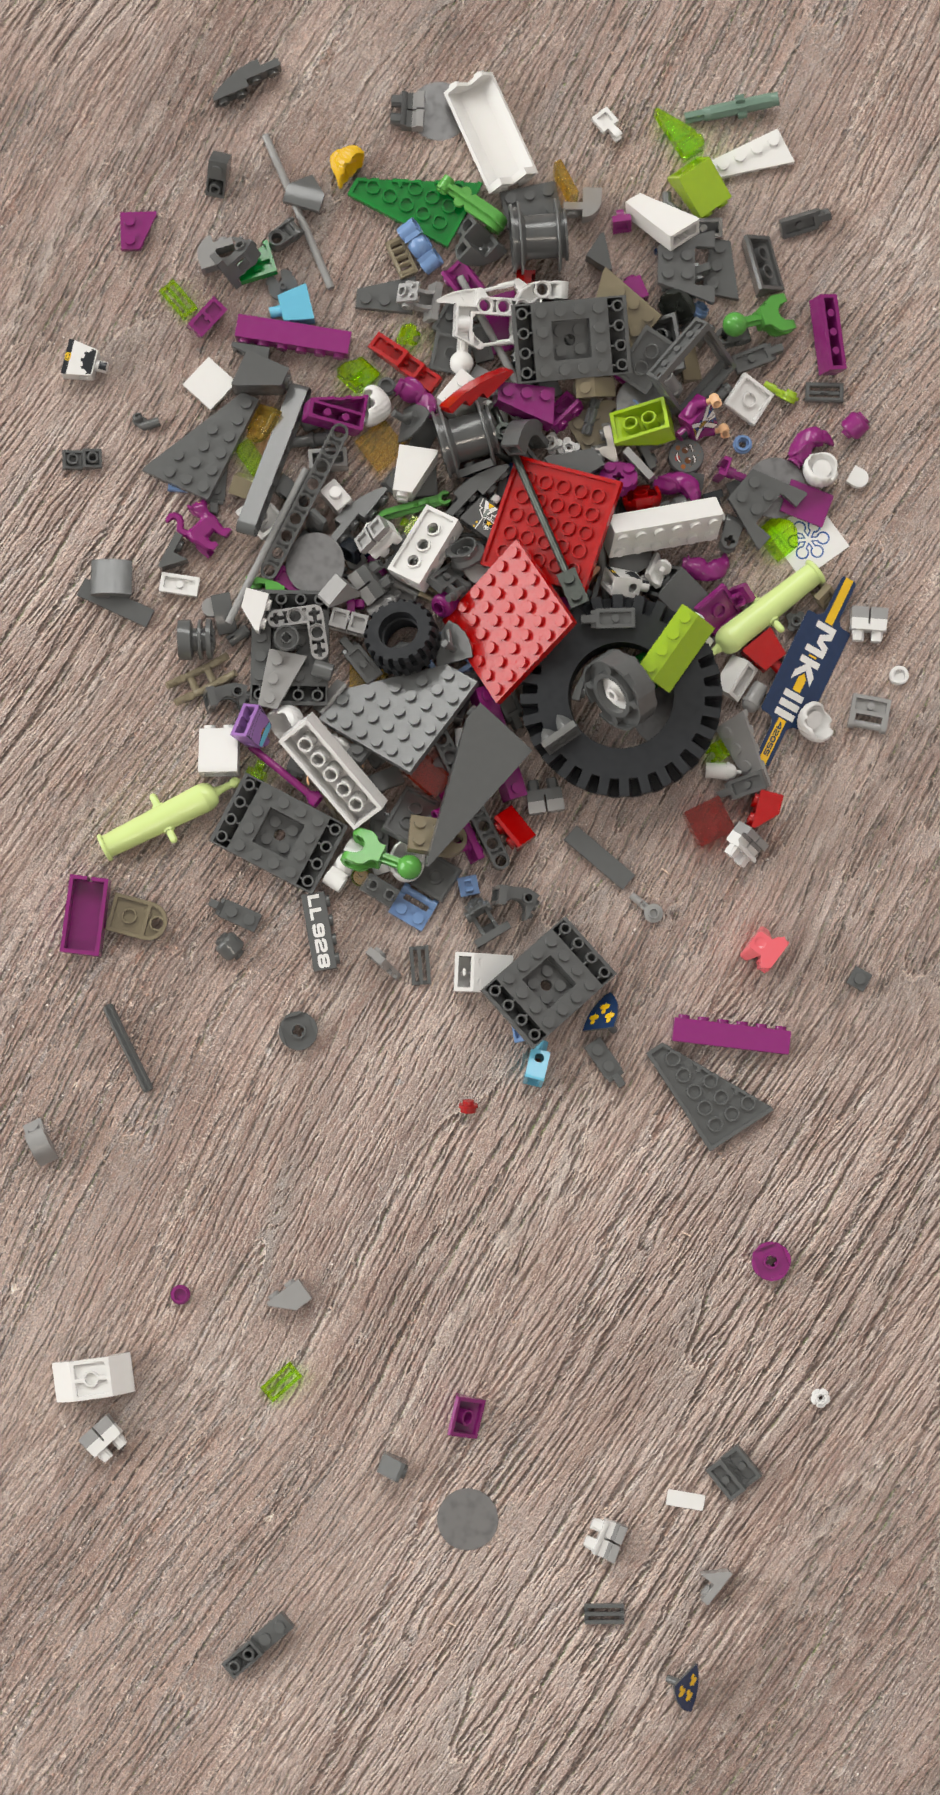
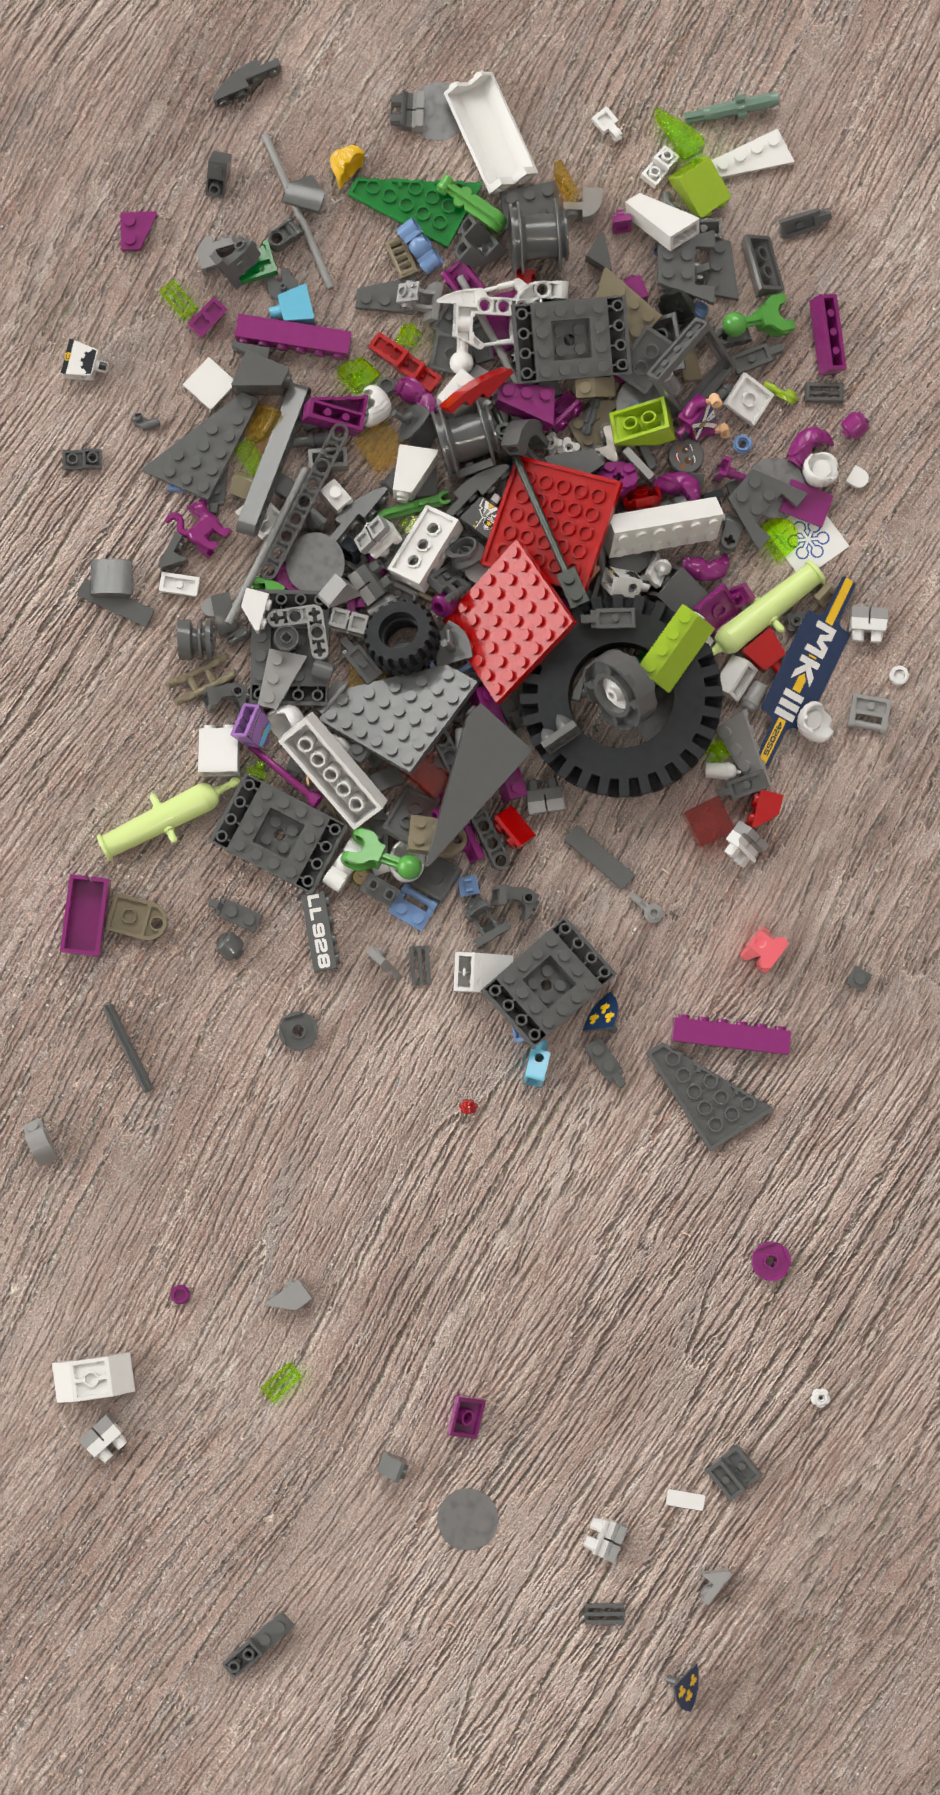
(659, 167): none -> white slope

